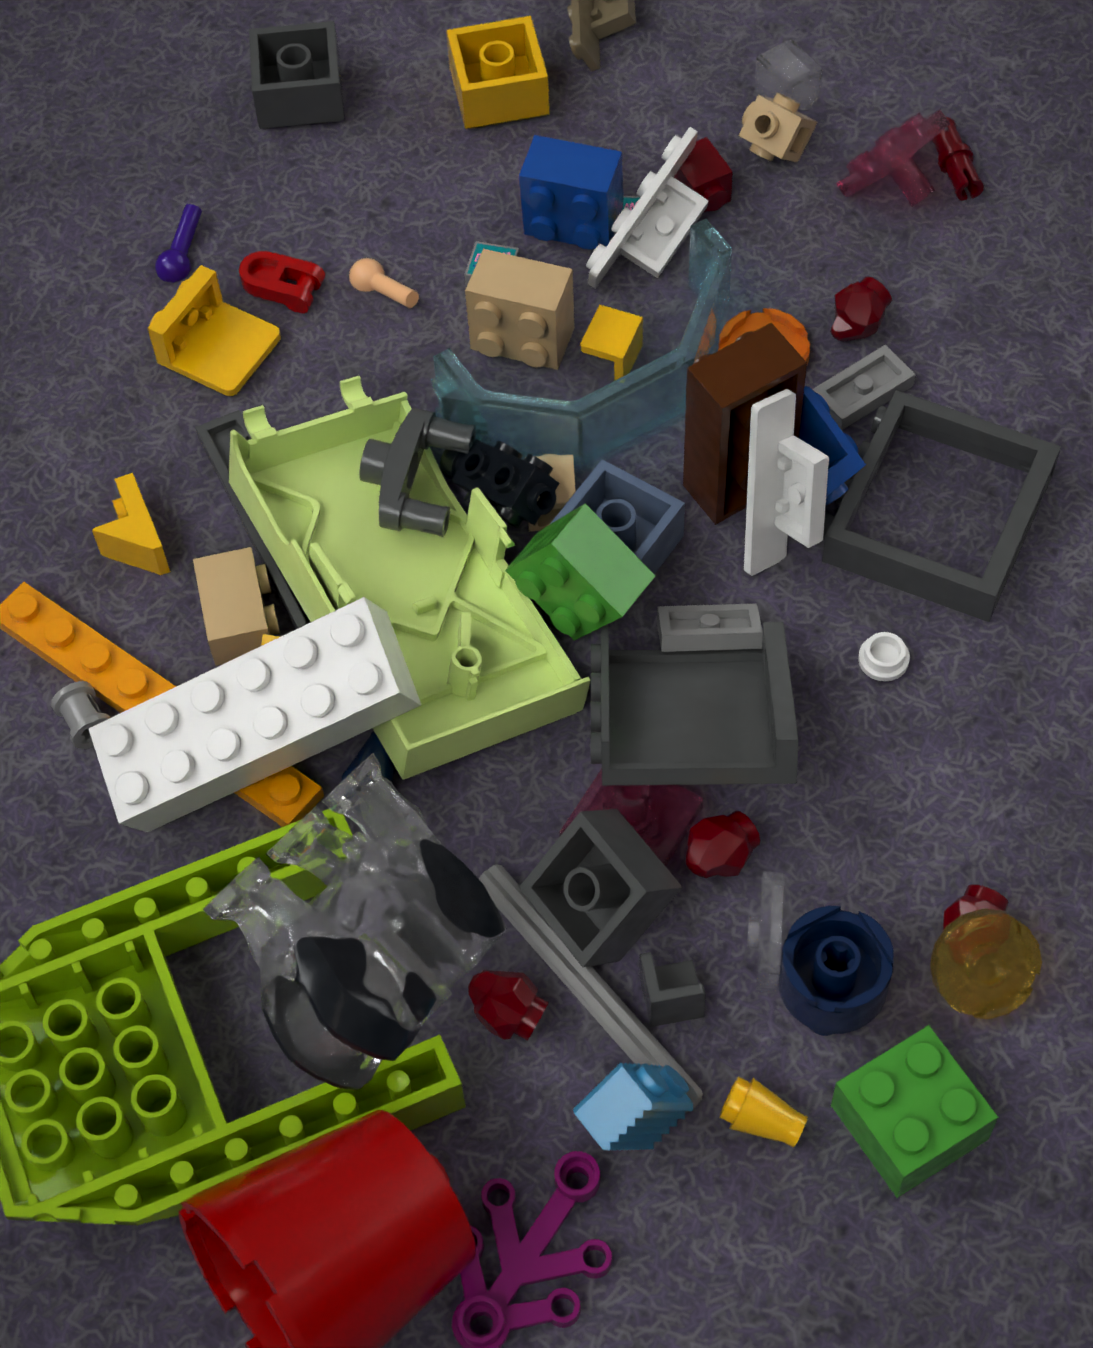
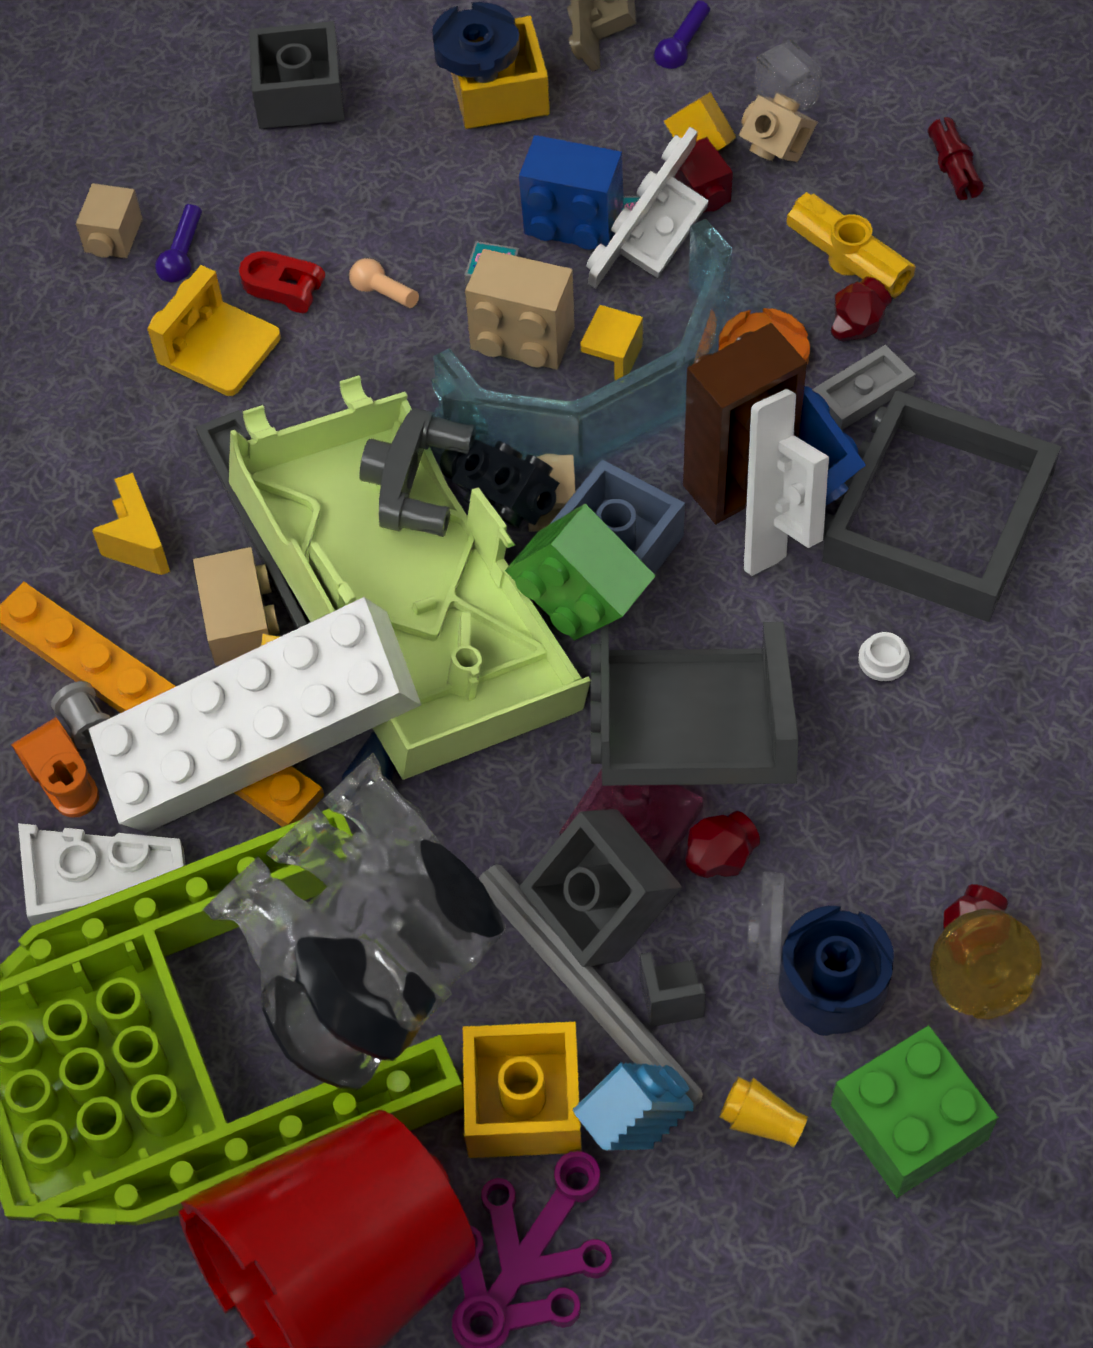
(58, 768): none -> orange piece
(80, 868): none -> white wing
(109, 221): none -> tan brick
(476, 59): none -> dark blue plate
(506, 1003): dark red rock -> none
(521, 1089): none -> yellow brick
(672, 51): none -> dark purple bar
(706, 118): none -> yellow panel
(709, 627): light grey plate -> none
(849, 243): none -> yellow piece
(894, 157): clear pink plate -> none

